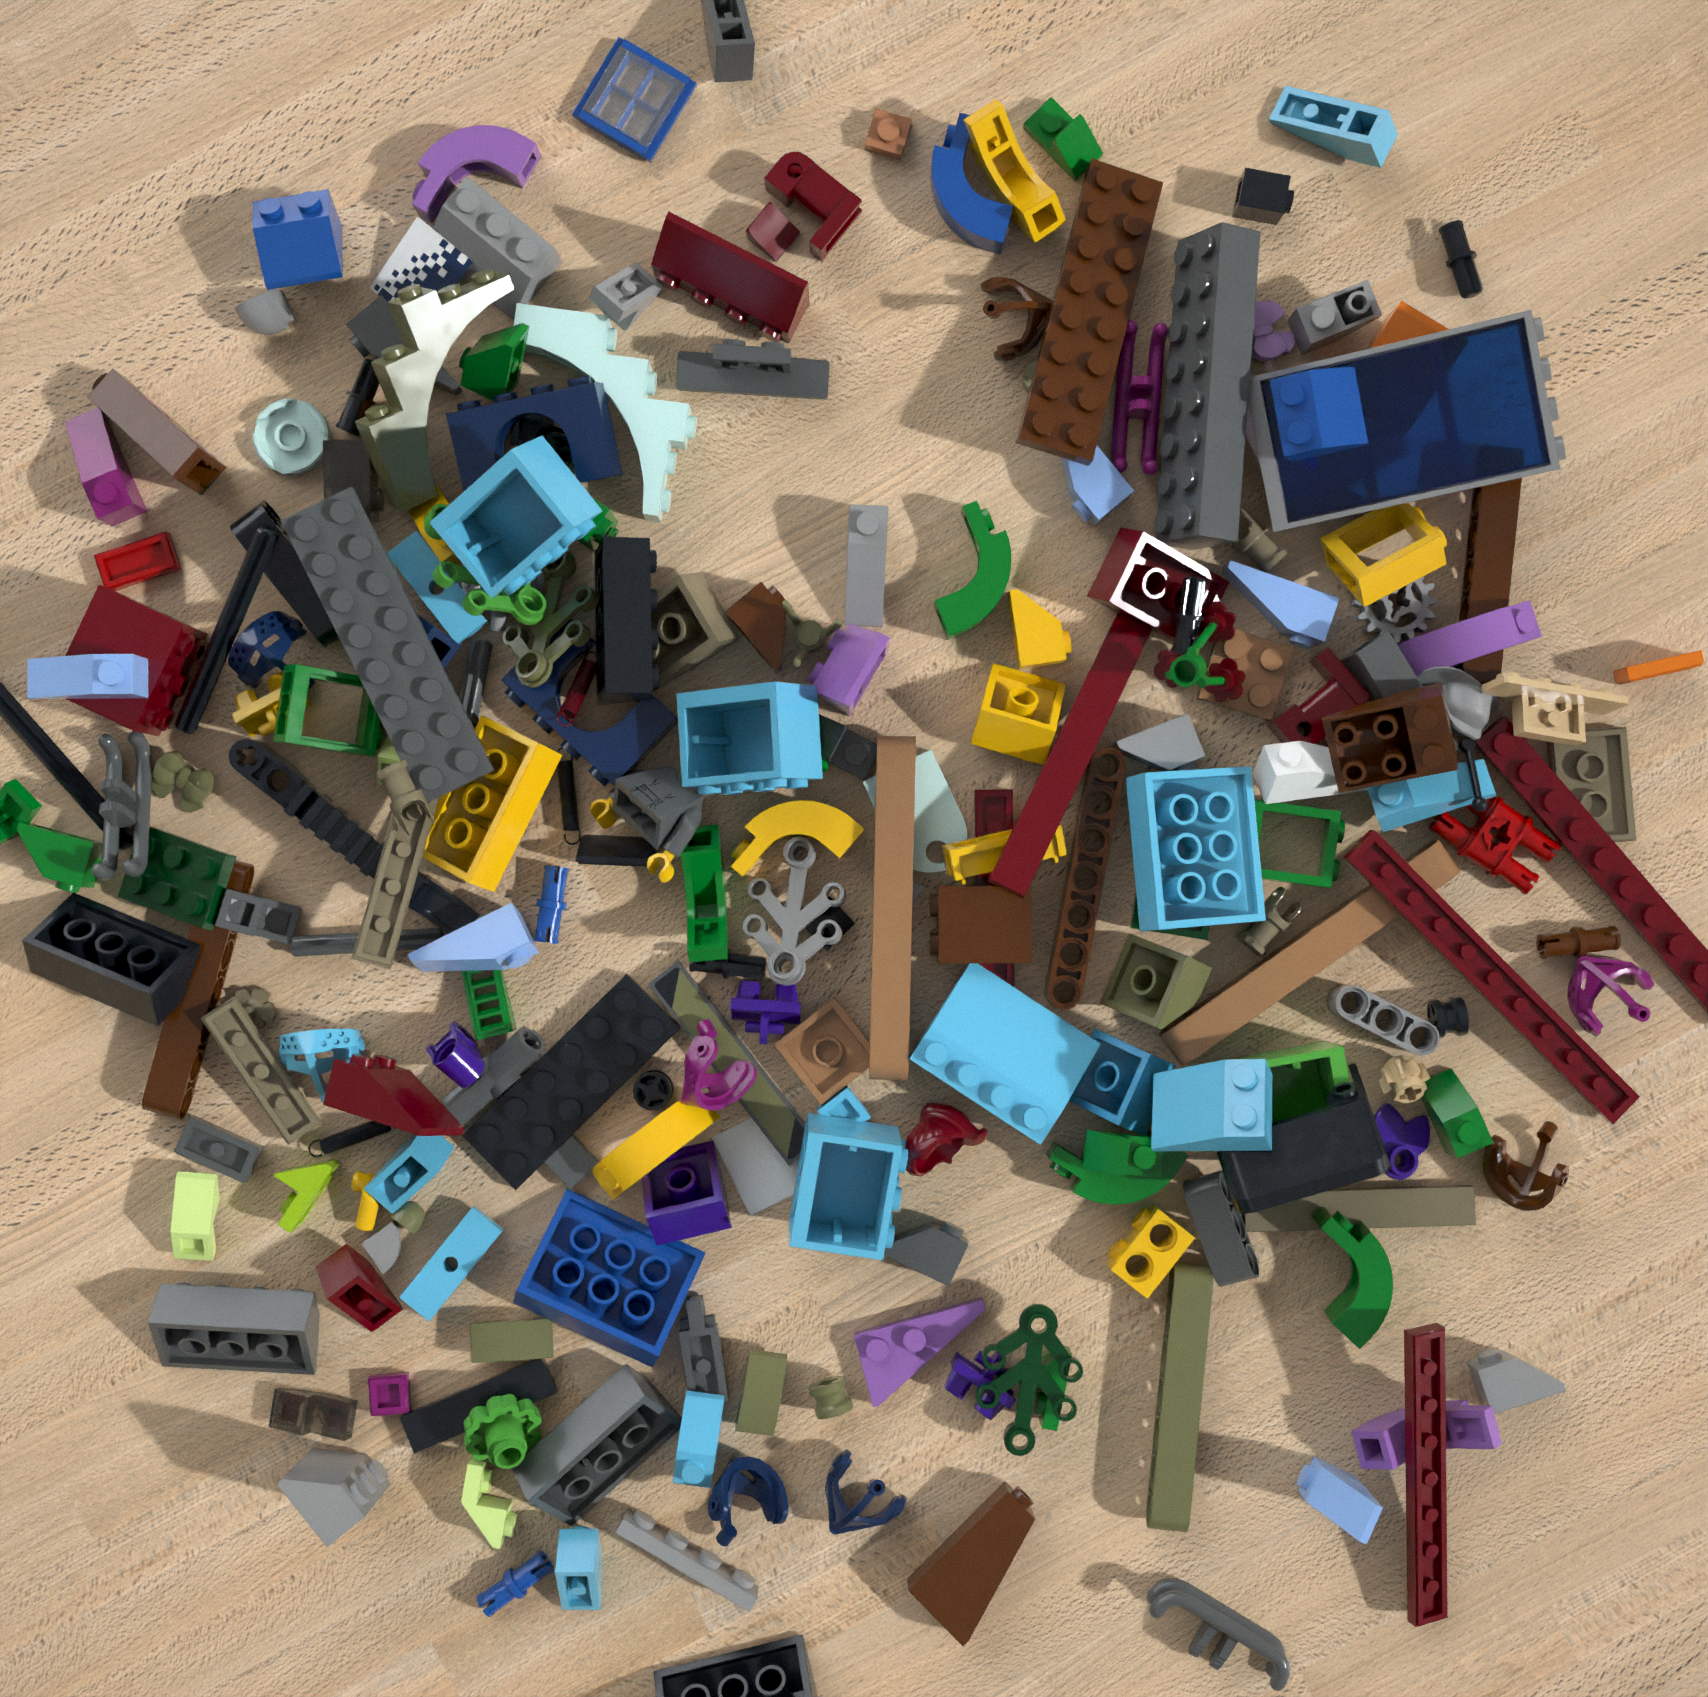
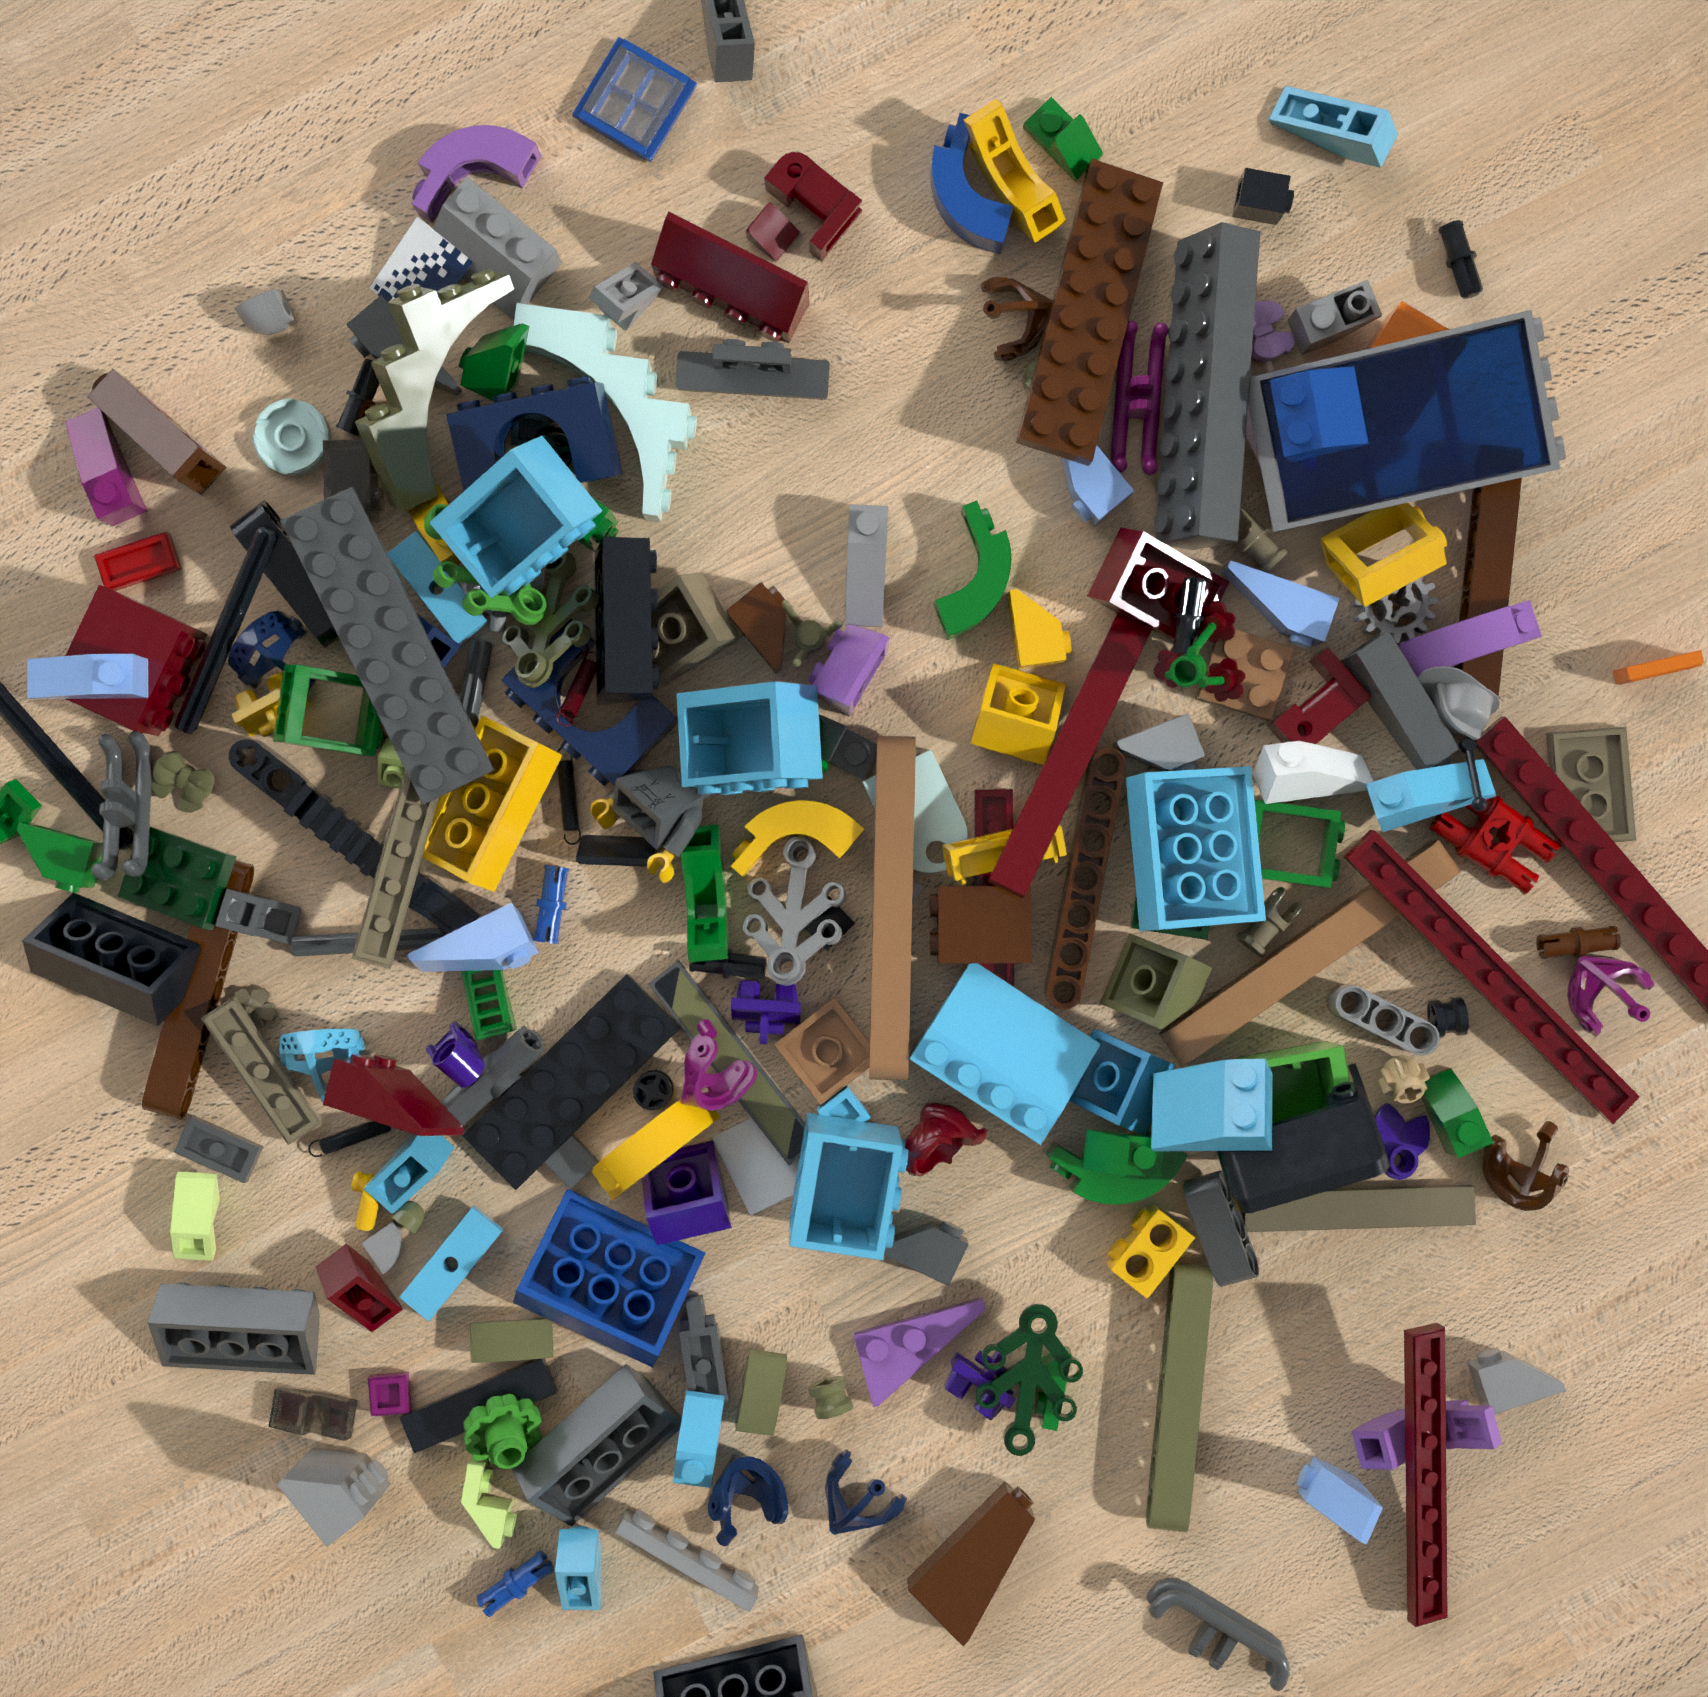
(298, 239): blue slope -> none
(309, 1183): lime slope -> none
(402, 791): dark tan piece -> none
(888, 134): nougat plate -> none
(1369, 1292): green arch -> none
(1391, 739): reddish brown slope -> none
(1550, 709): tan bracket -> none

